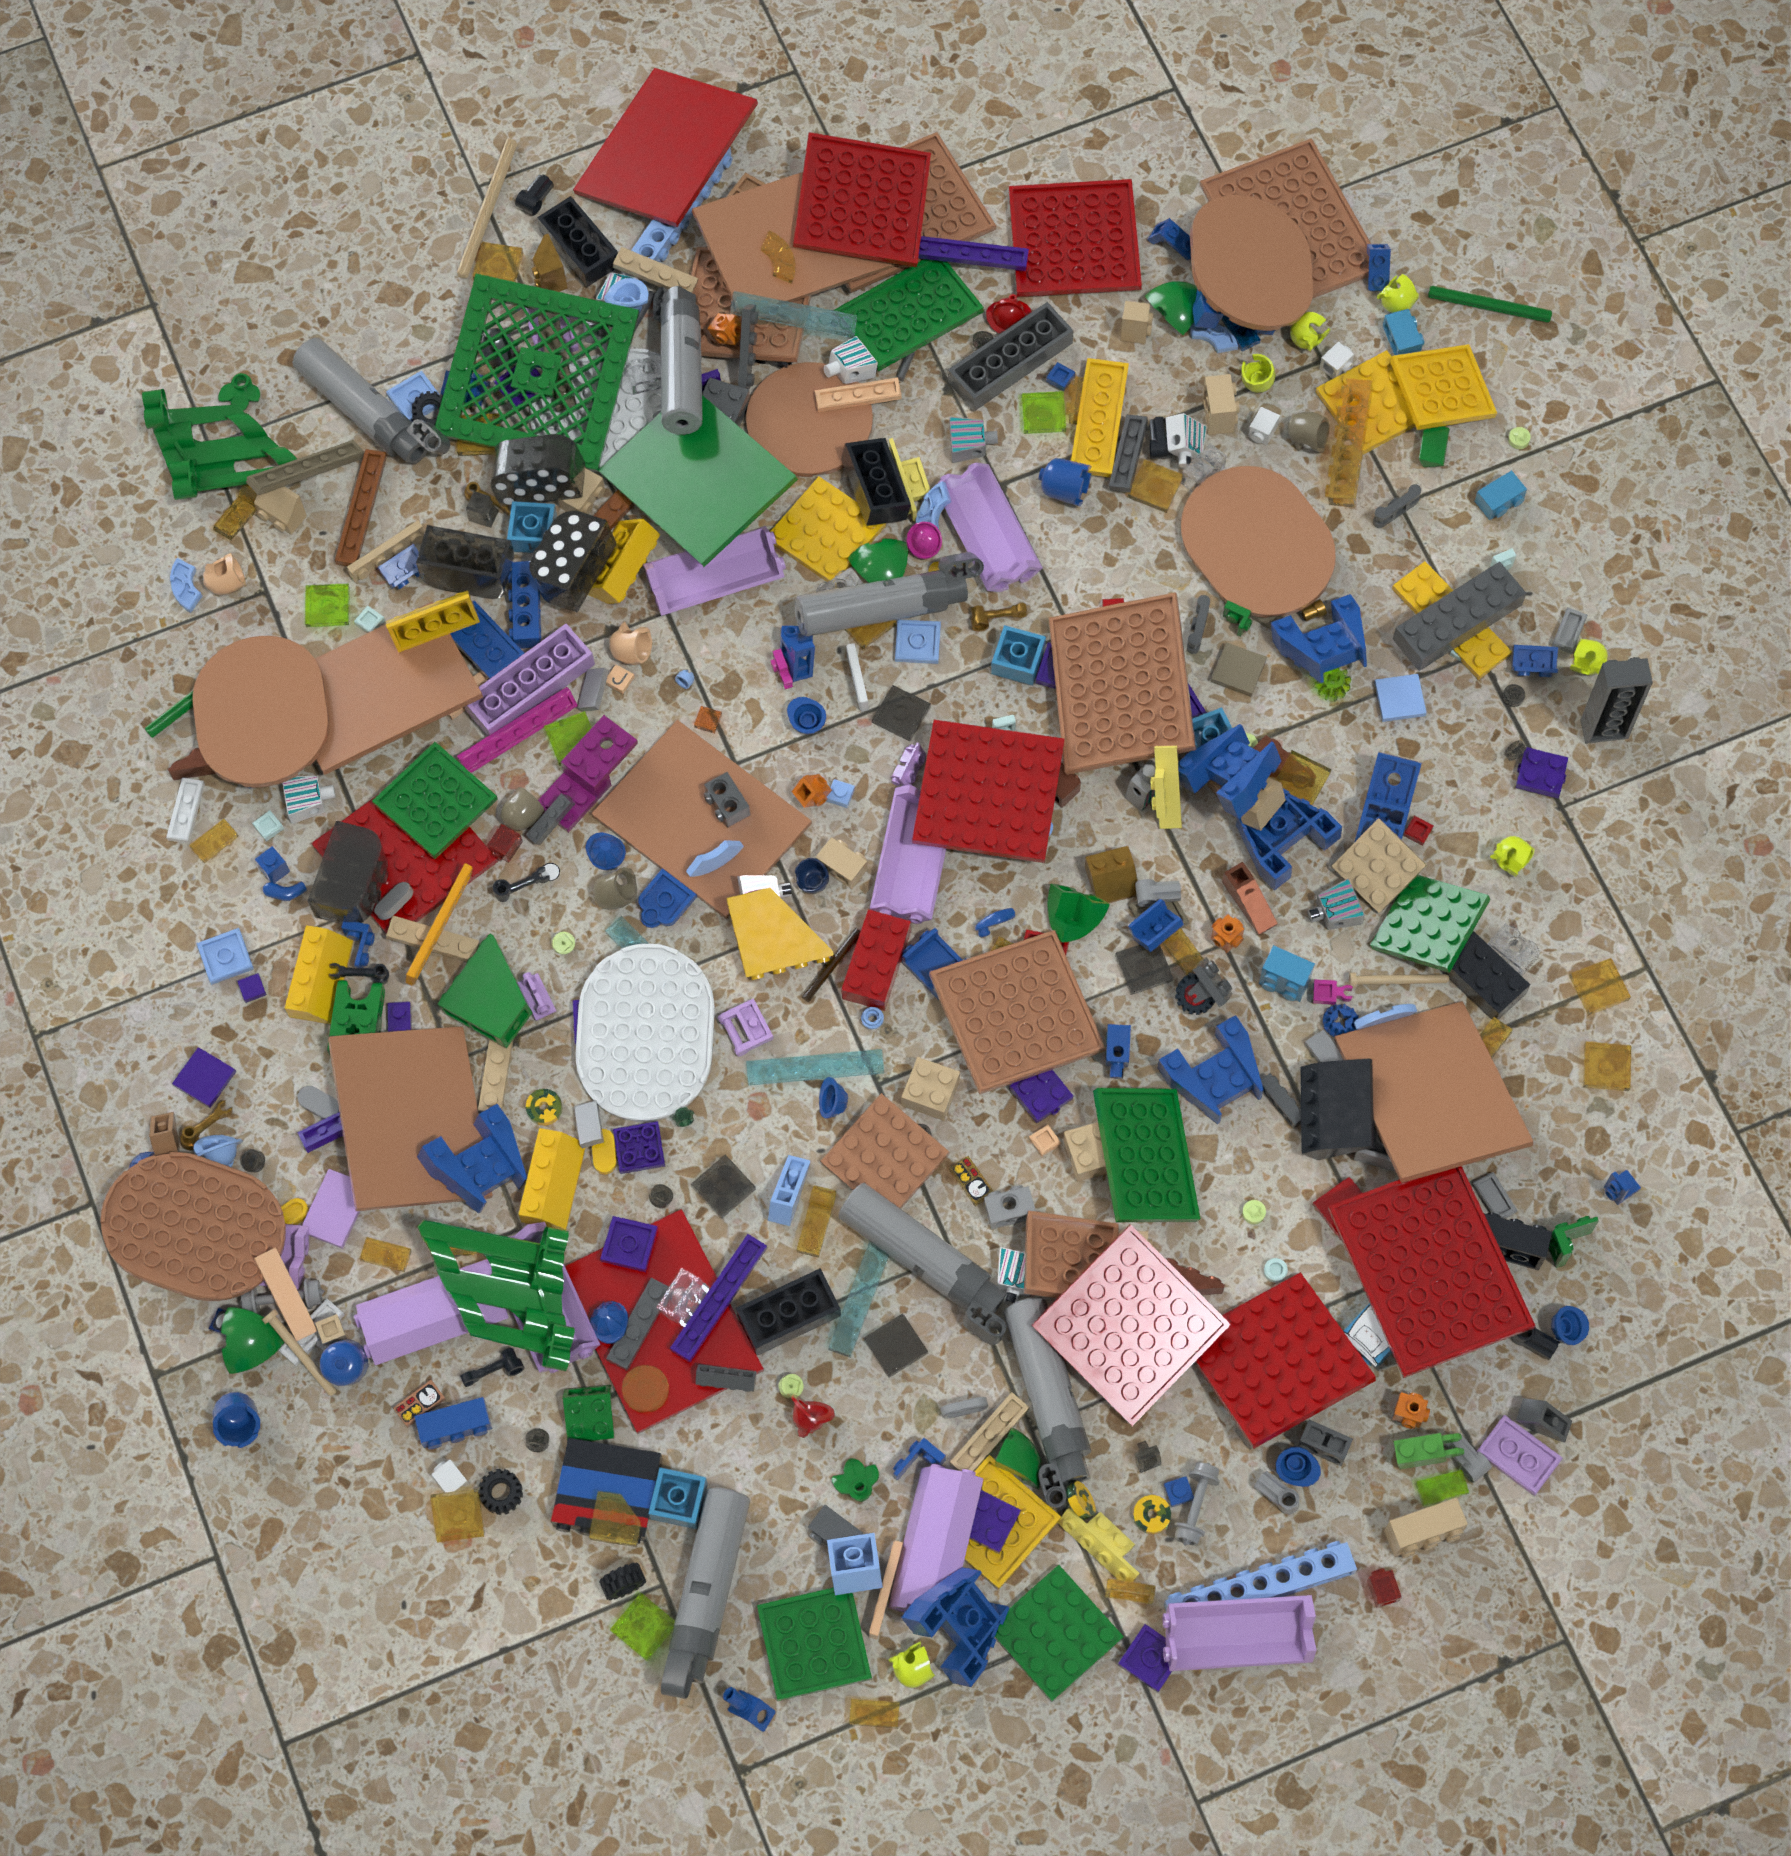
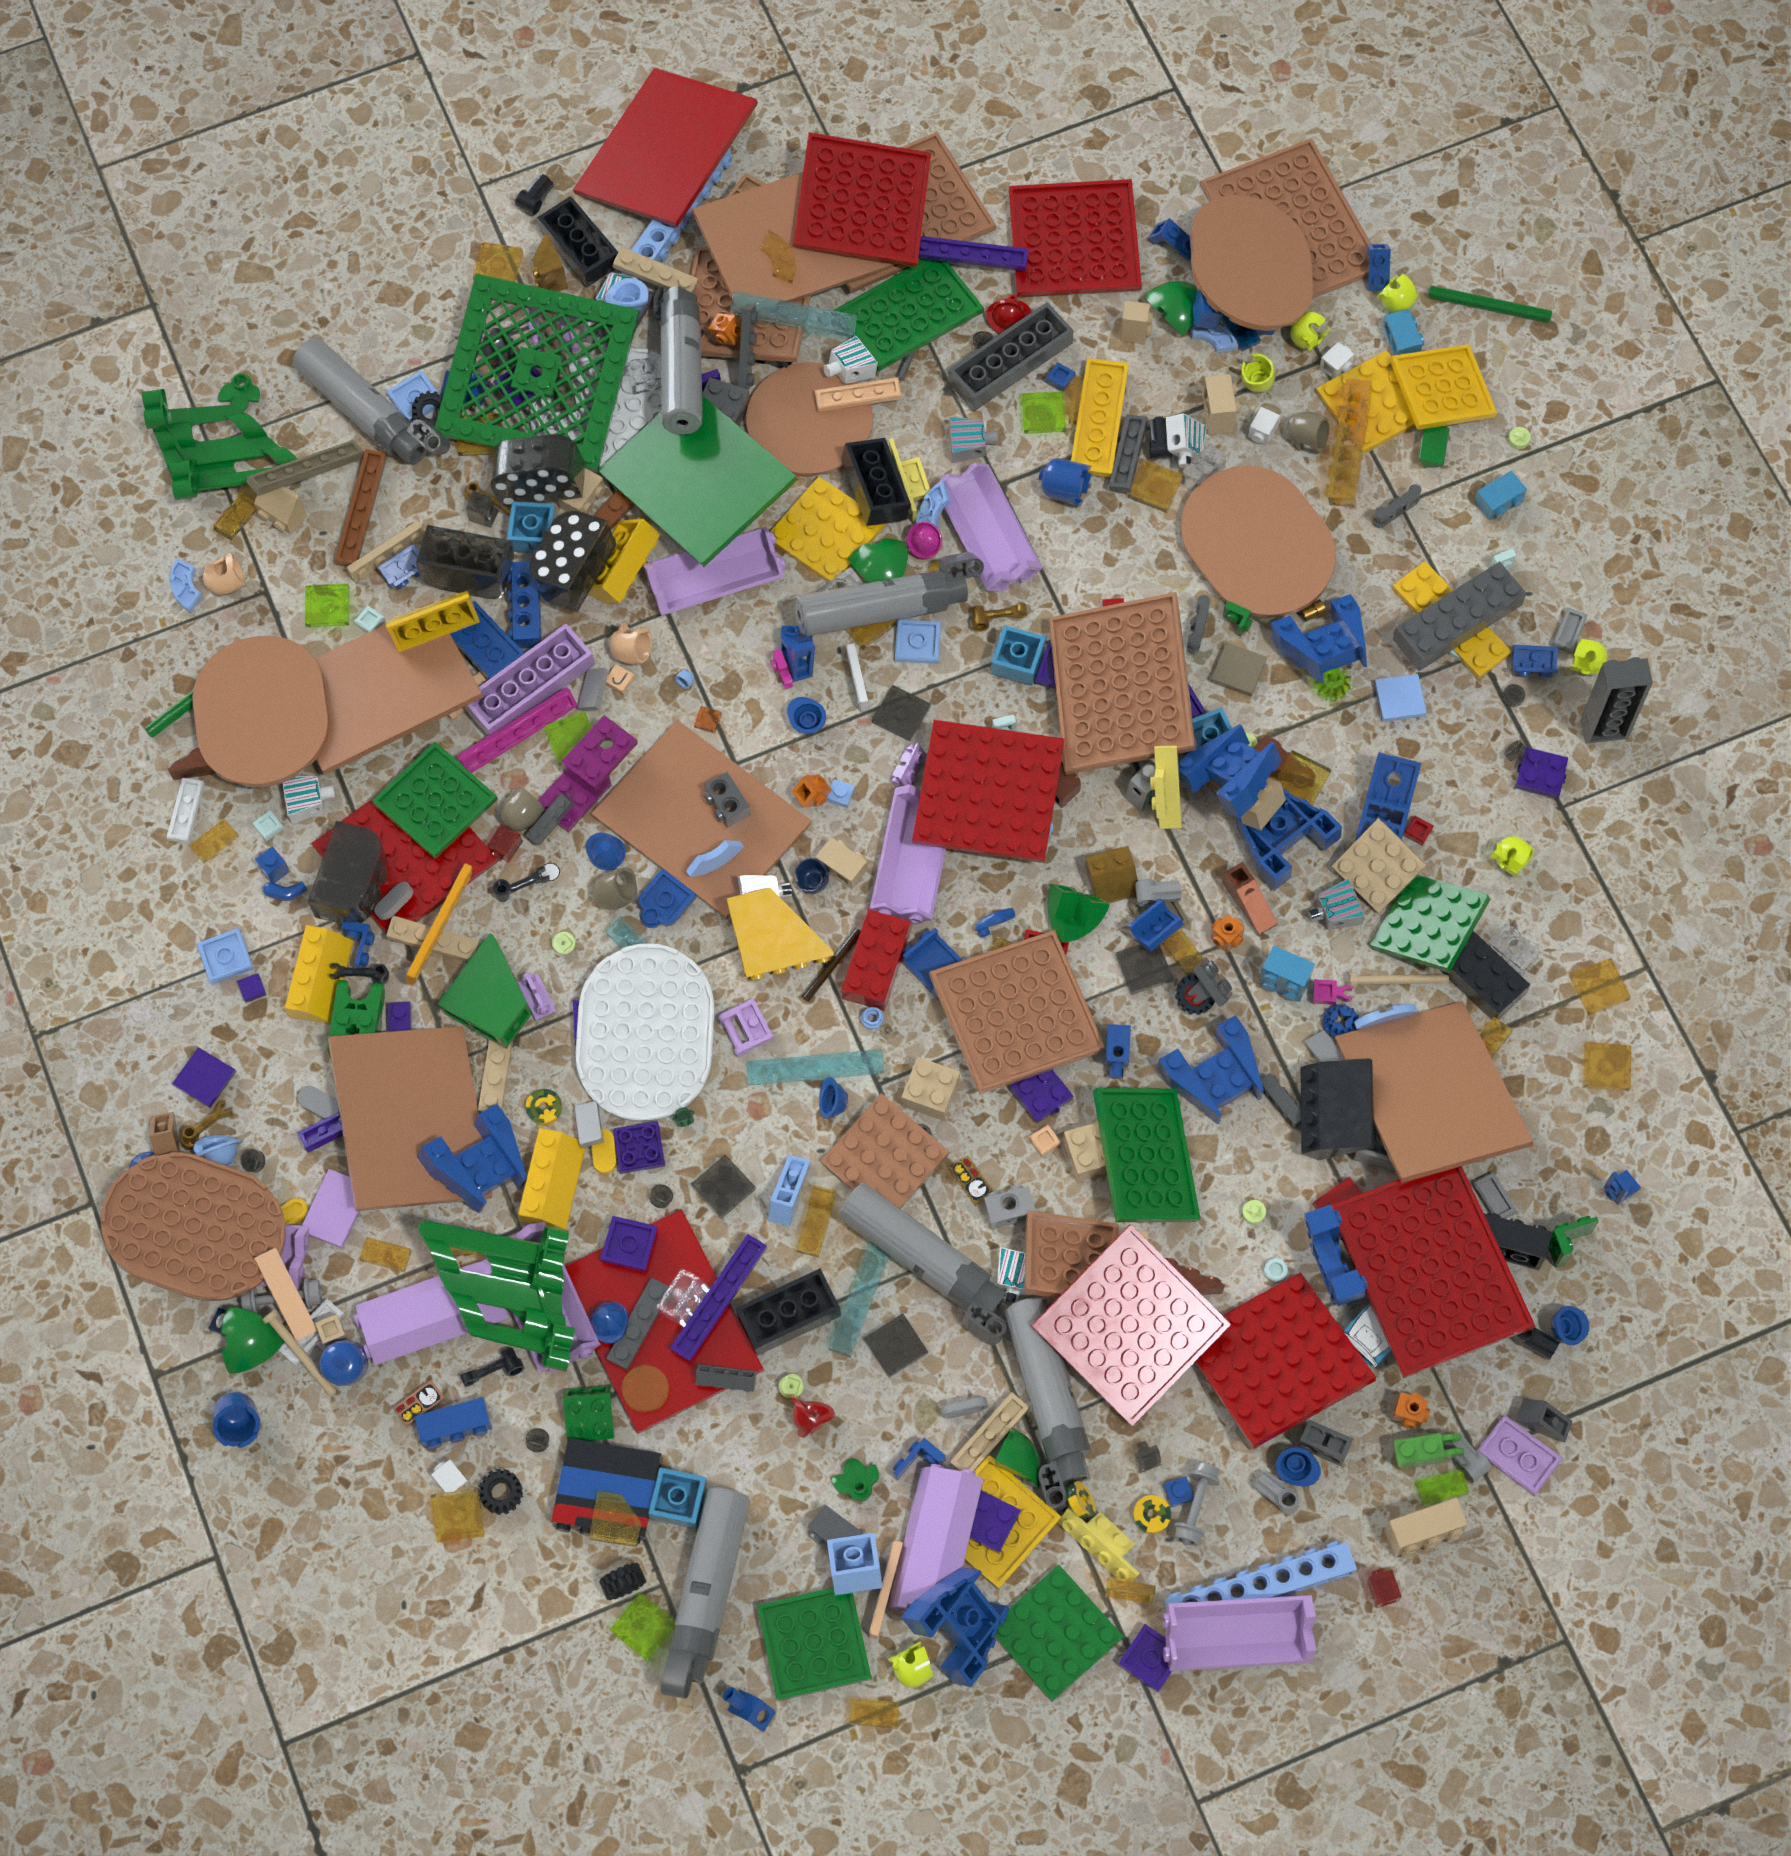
(486, 208): tan axle -> none
(1324, 1231): none -> blue wedge

